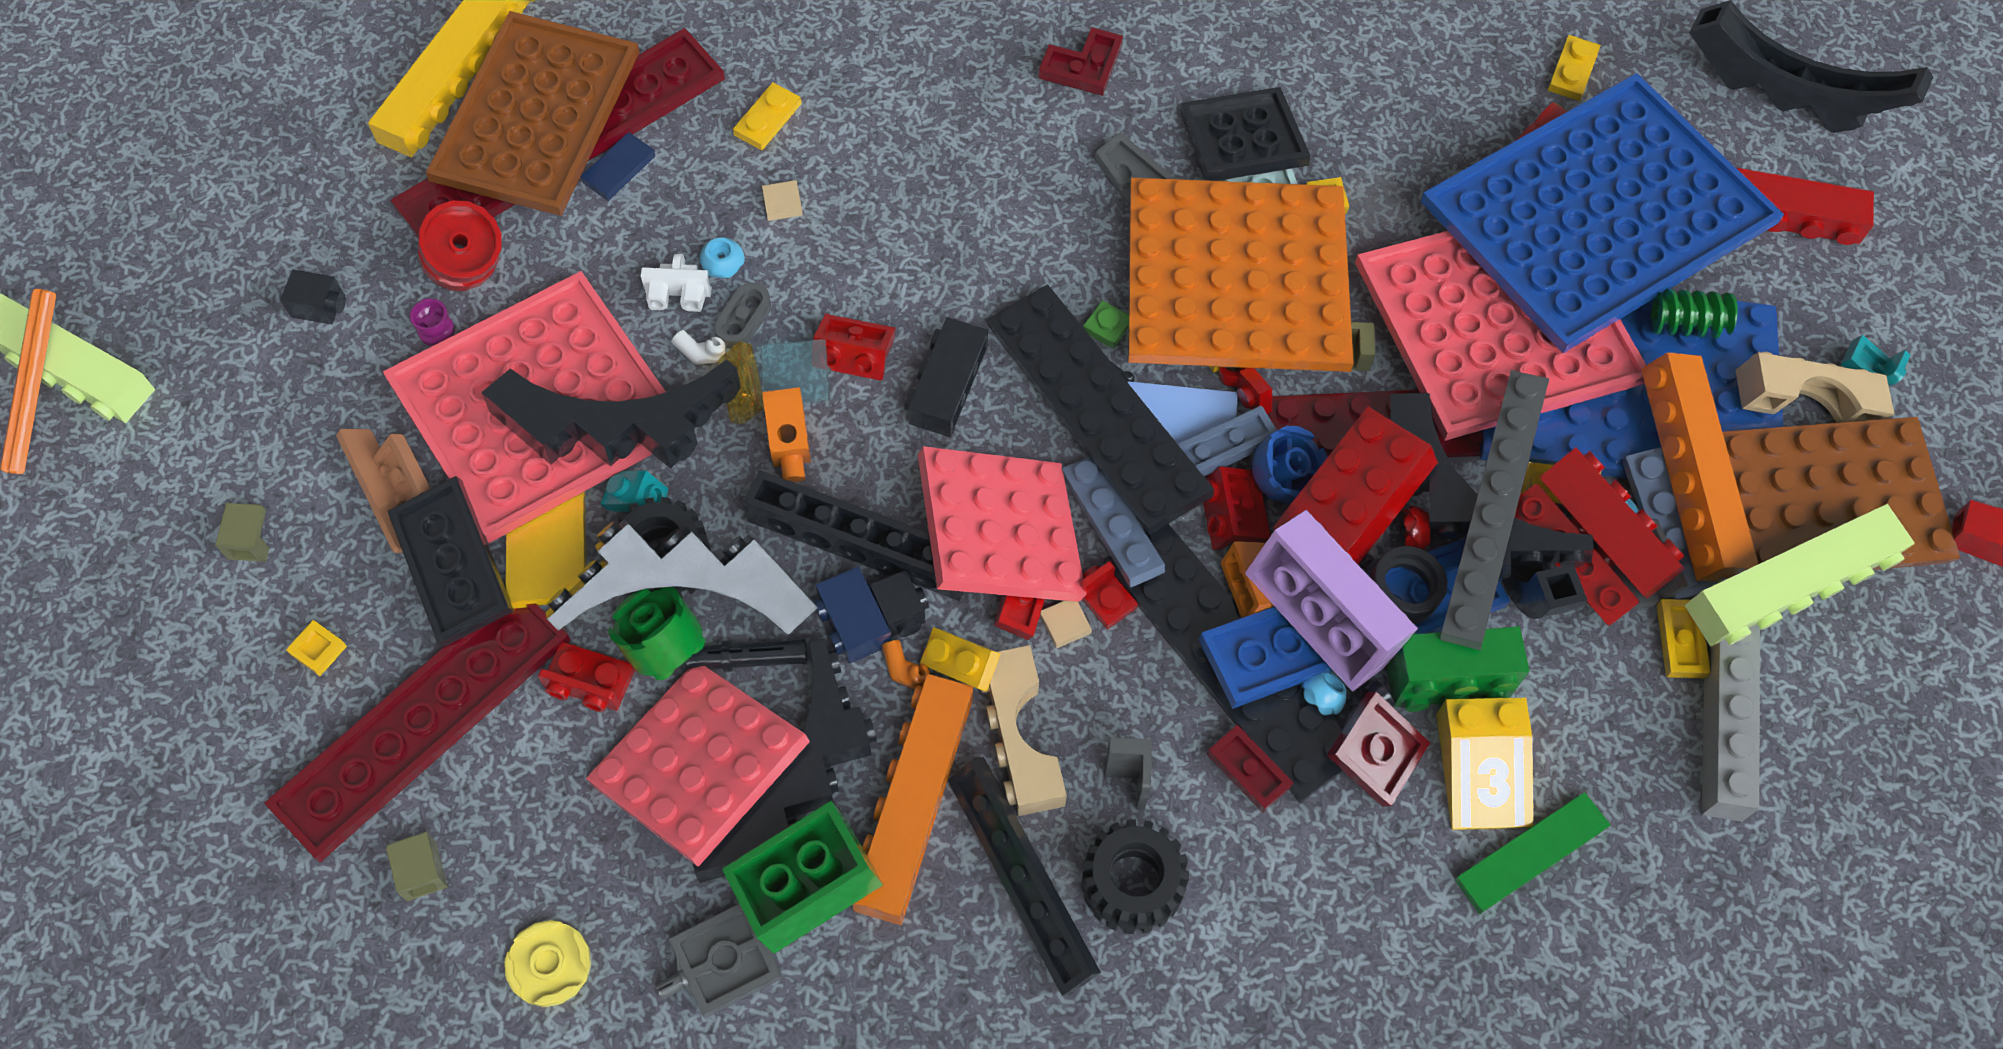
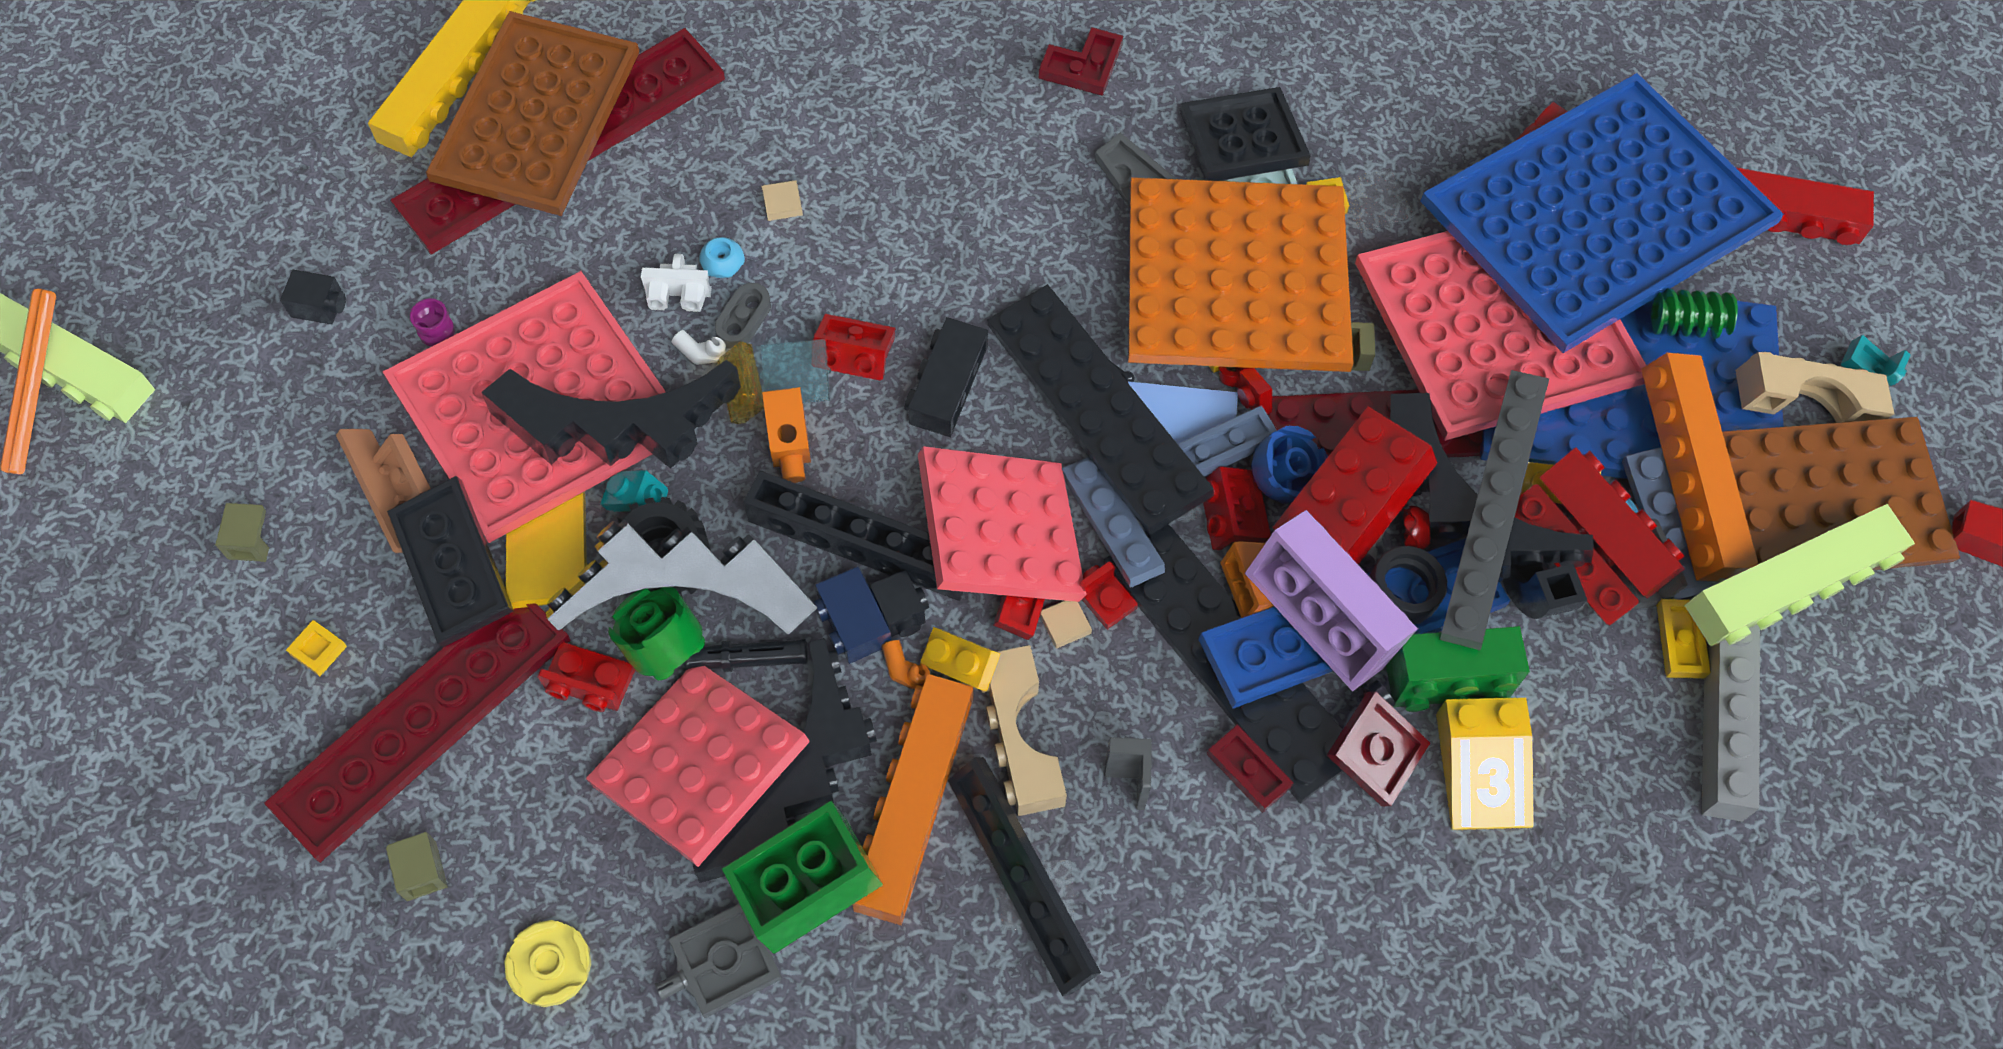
(465, 225): red wheel -> none
(618, 166): dark blue tile -> none
(767, 116): yellow plate -> none
(1107, 324): bright green plate -> none
(1128, 910): black tyre -> none
(1326, 692): medium azure plate -> none
(1532, 853): green tile -> none
(1574, 67): yellow plate -> none
(1792, 81): black arch -> none

